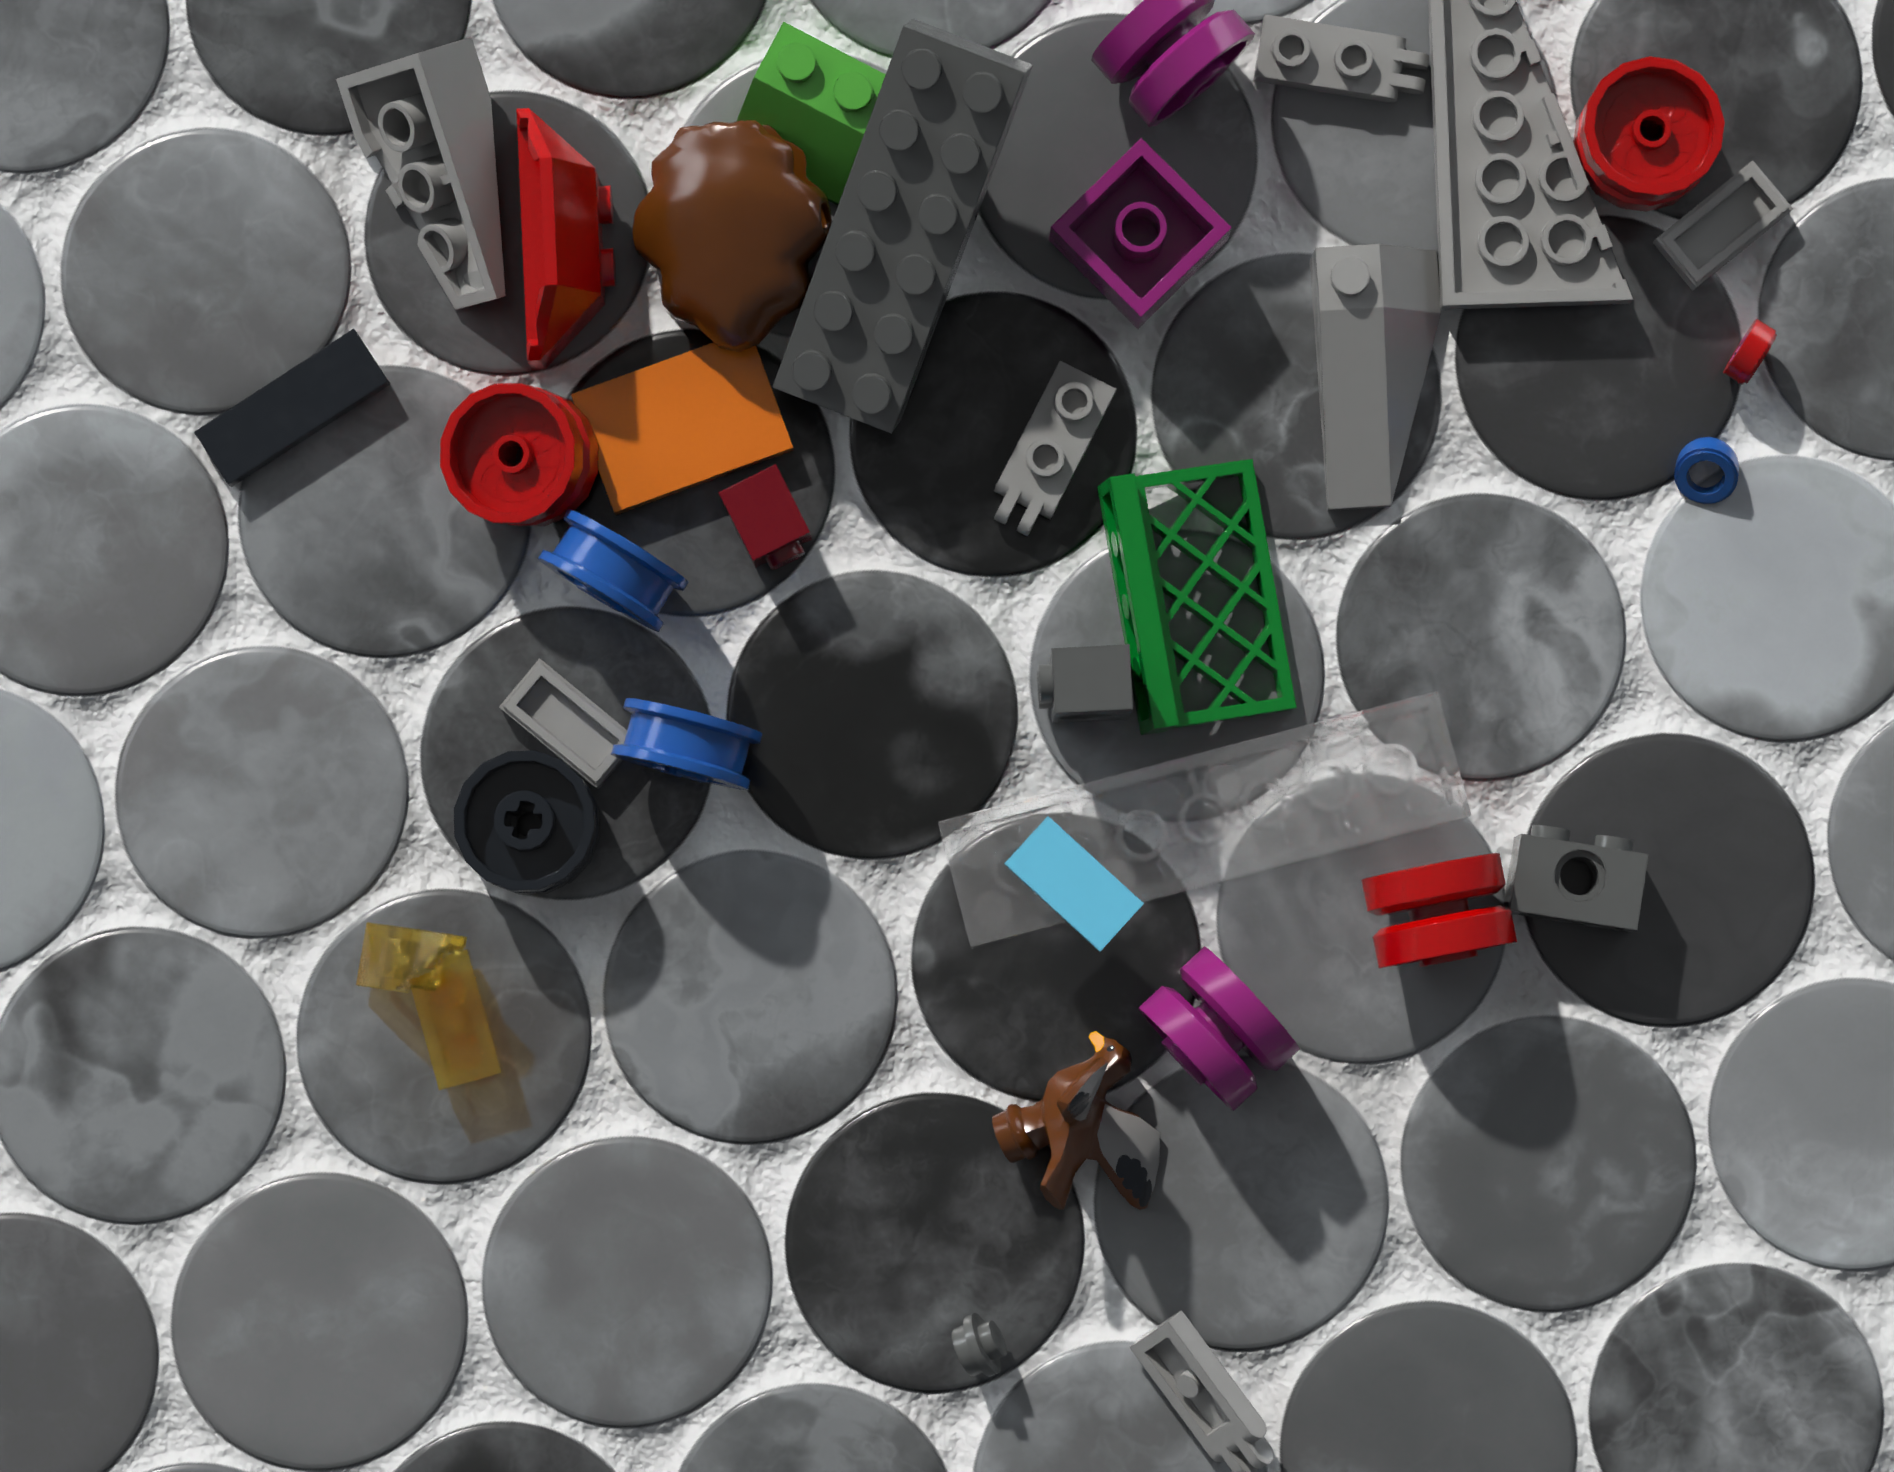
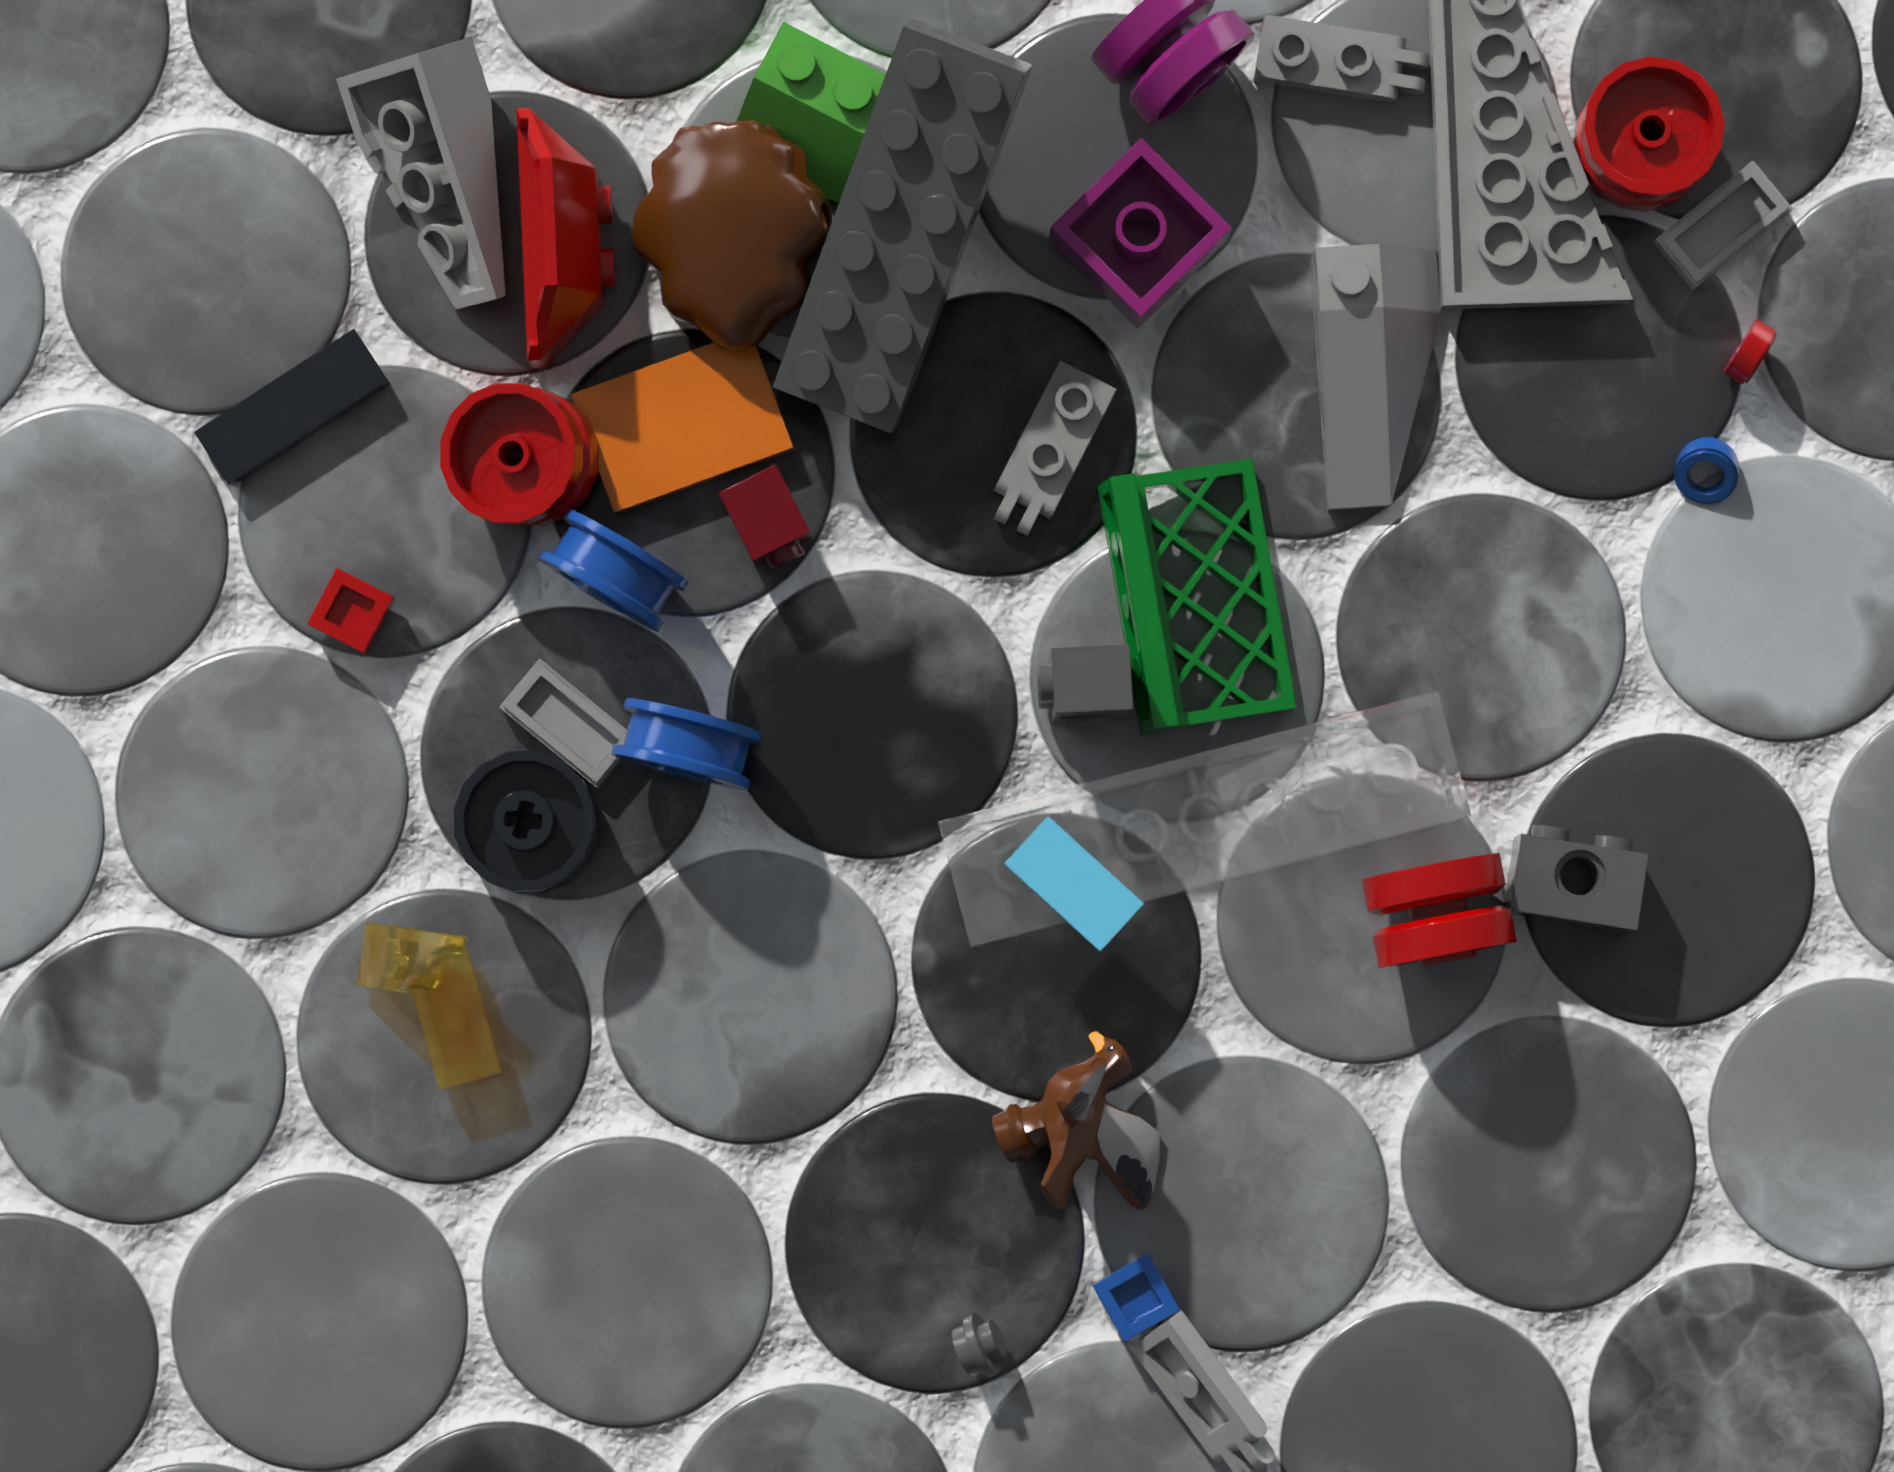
(351, 611): none -> red plate
(1135, 1297): none -> blue plate
(1212, 1034): magenta wheel -> none

